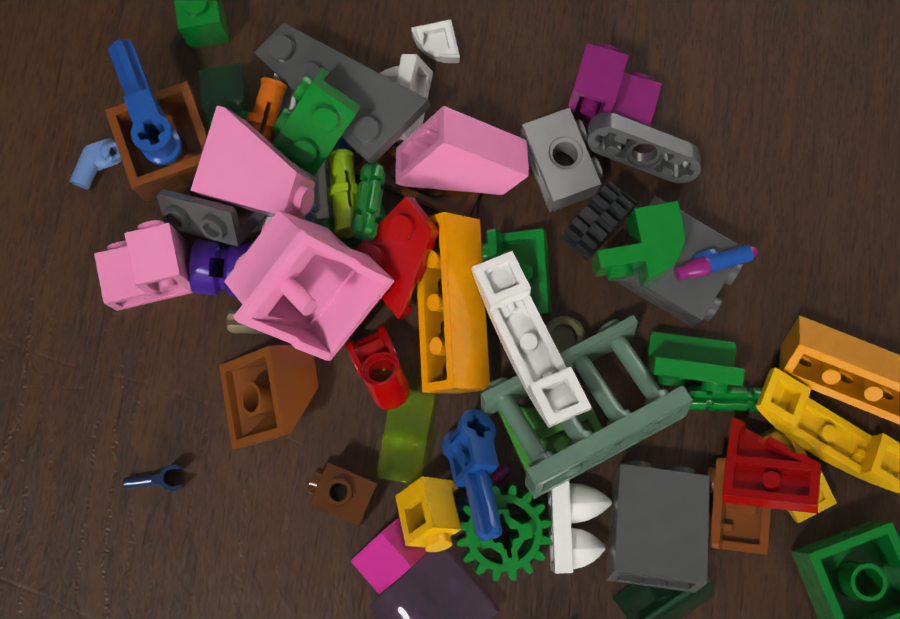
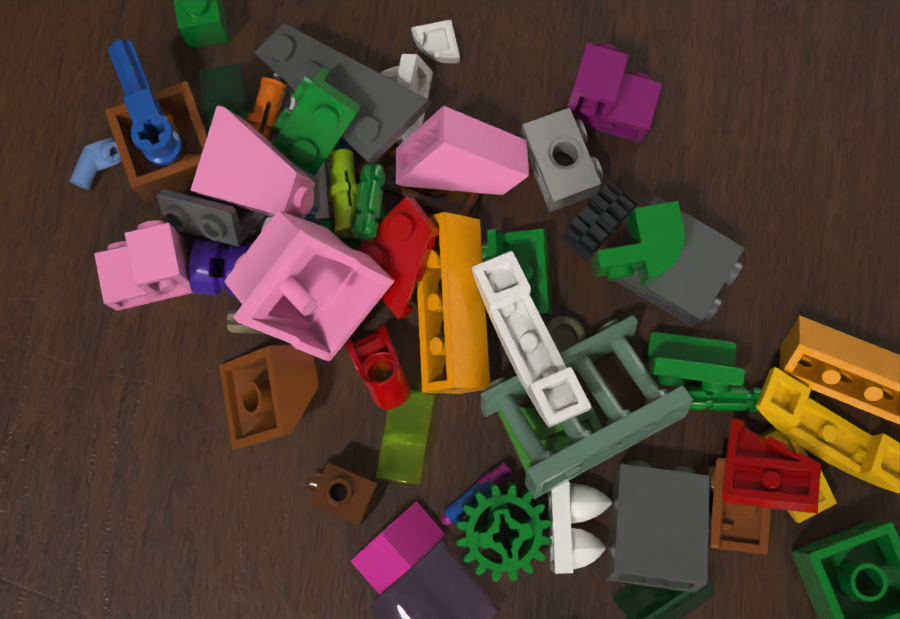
(154, 480): dark blue hand -> none
(428, 513): yellow brick -> none
(472, 462): blue connector -> none
(617, 136): dark grey beam -> none
(712, 261): piece -> none

